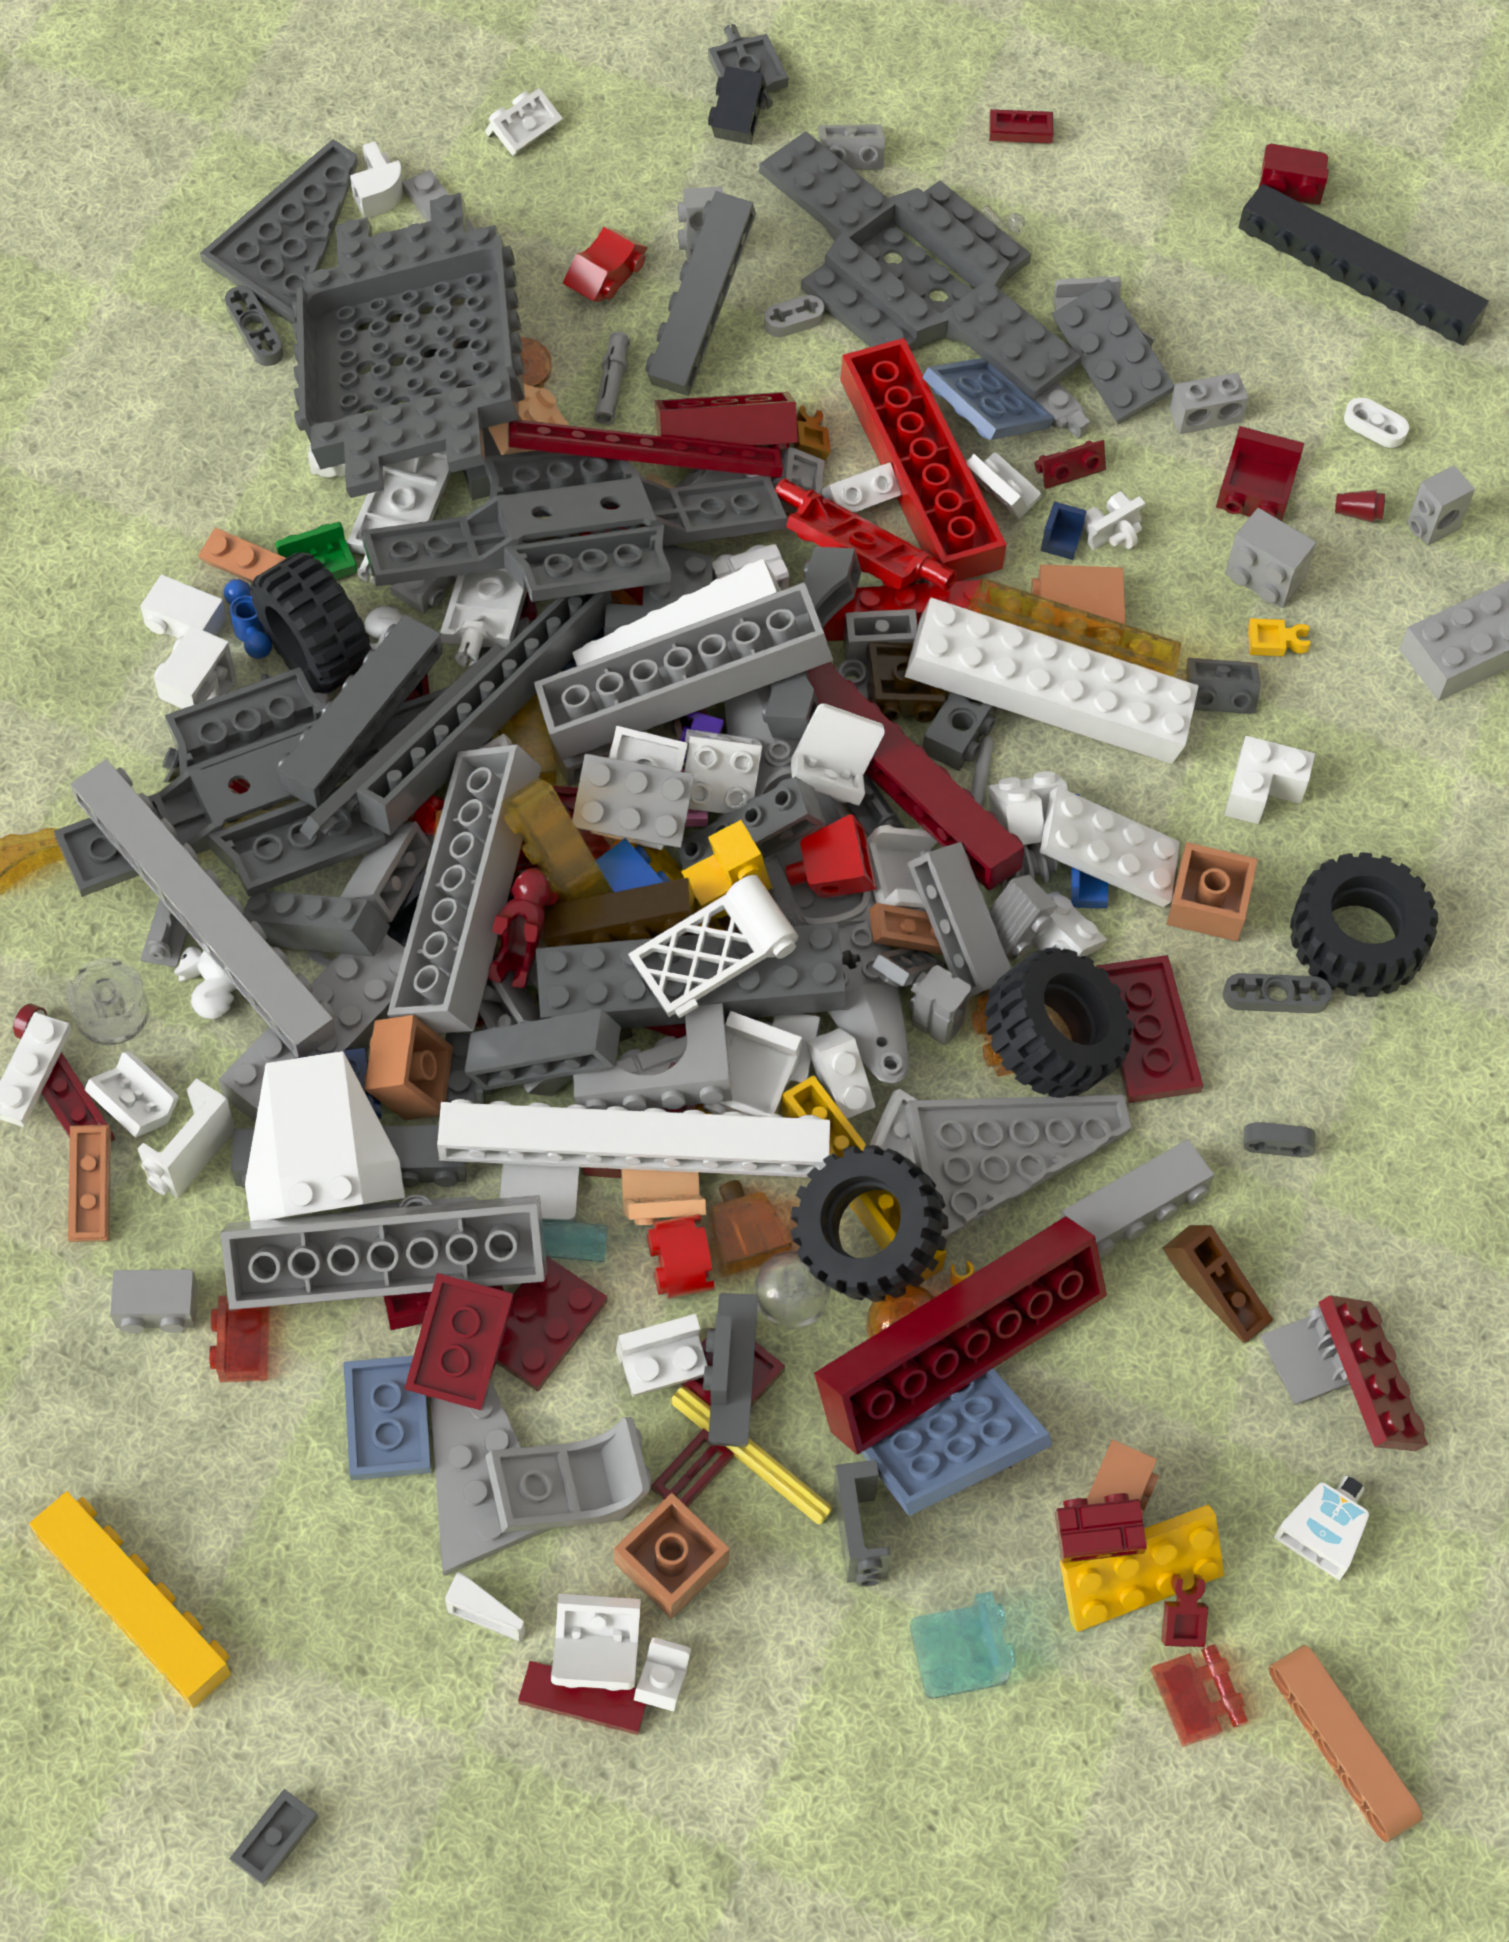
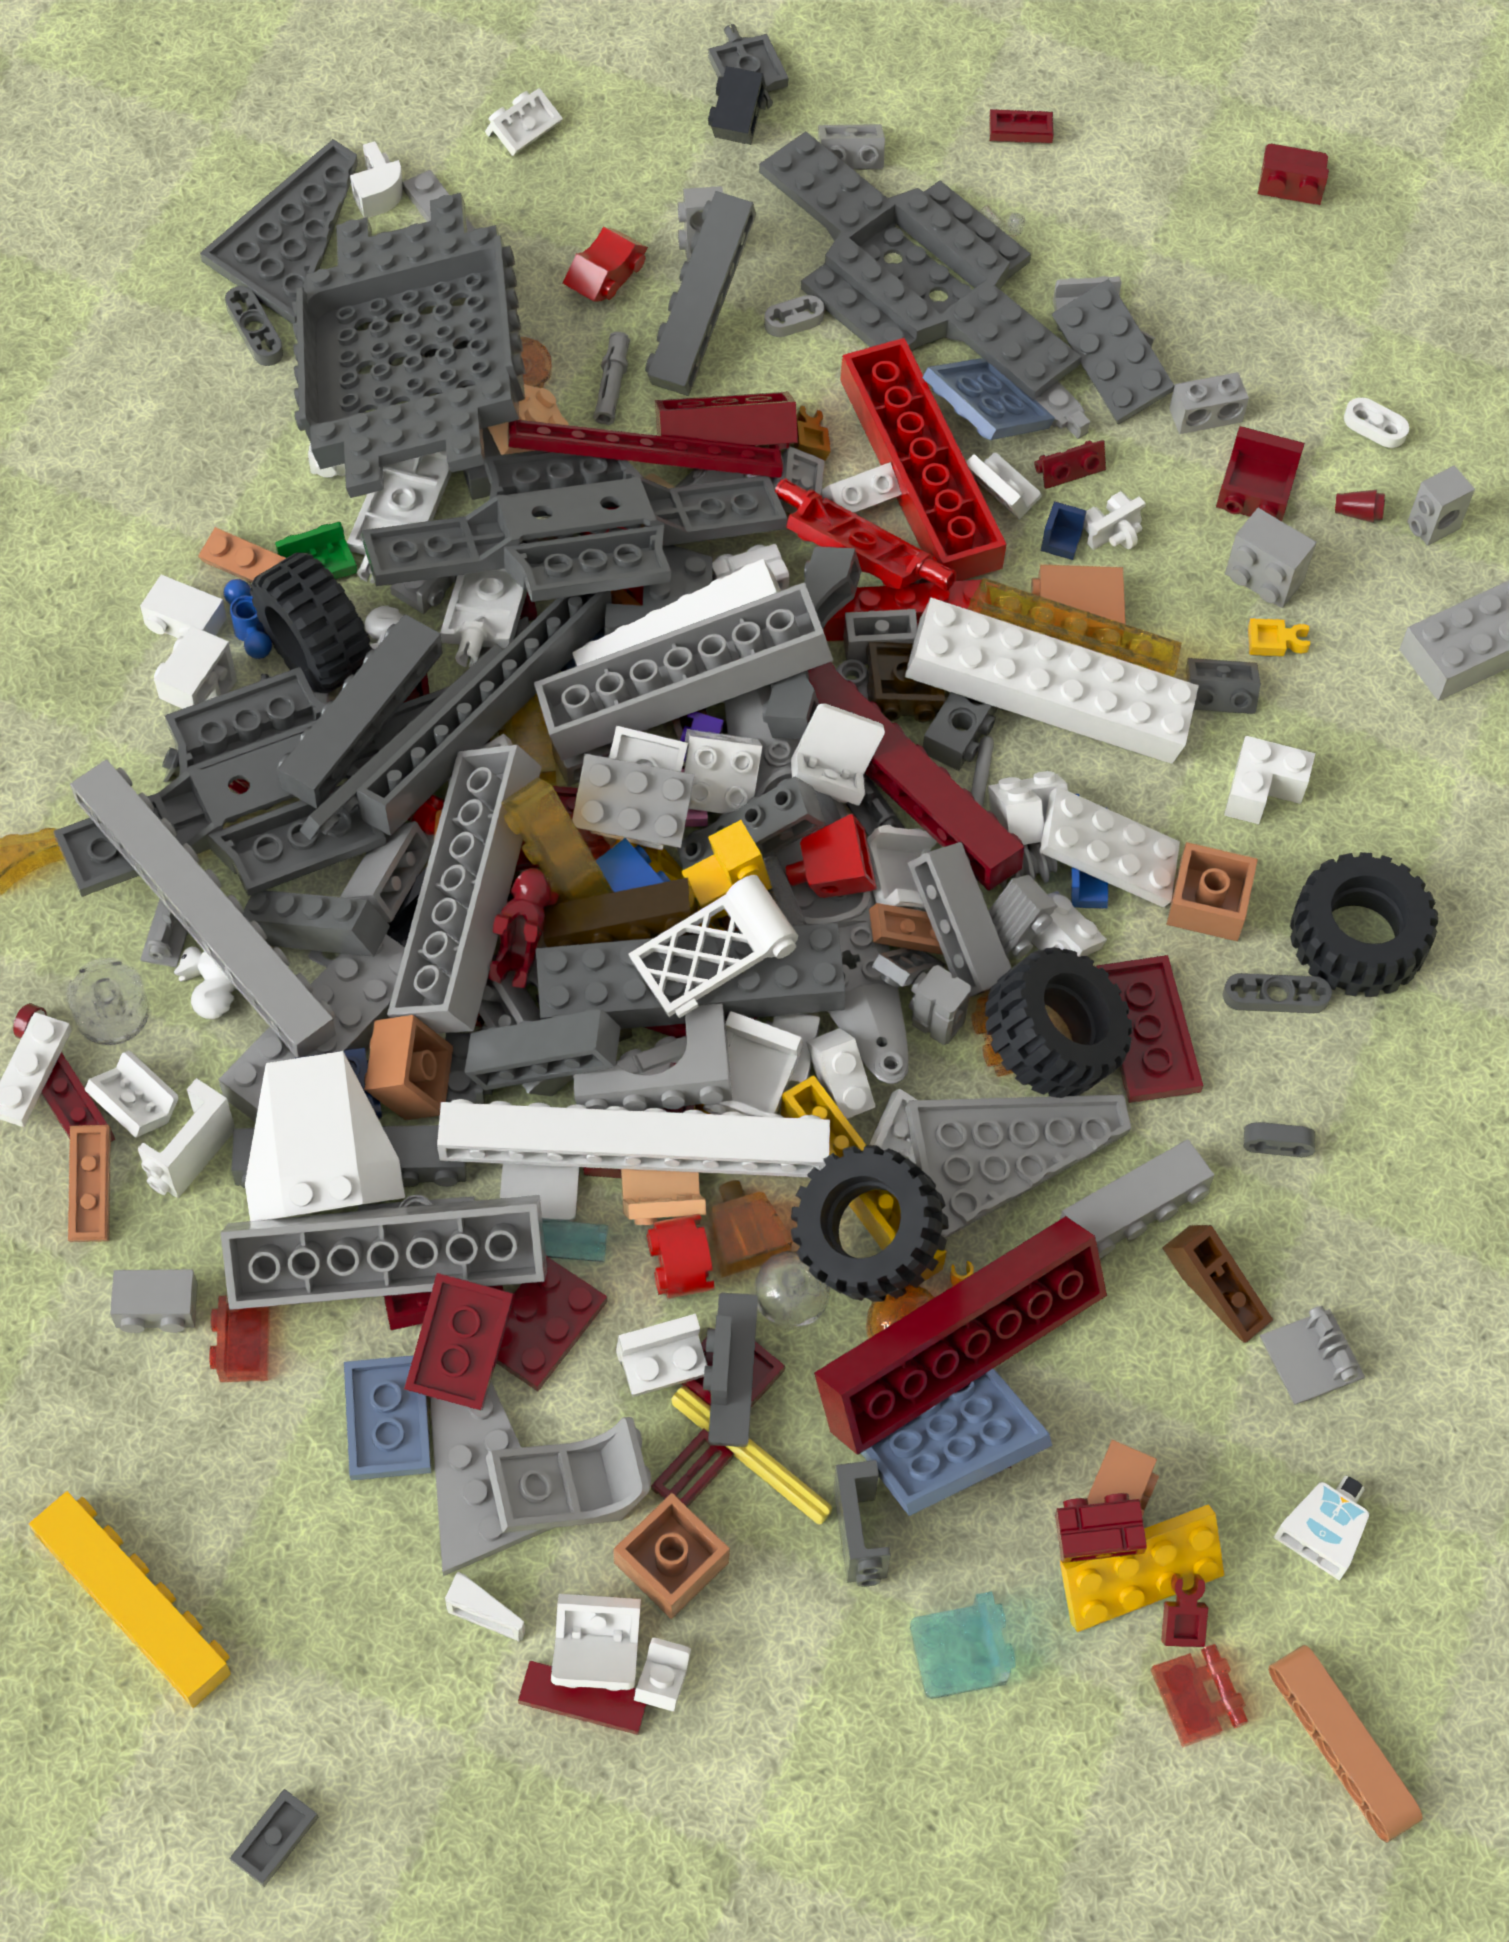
(1363, 264): black brick -> none
(1373, 1373): dark red plate -> none

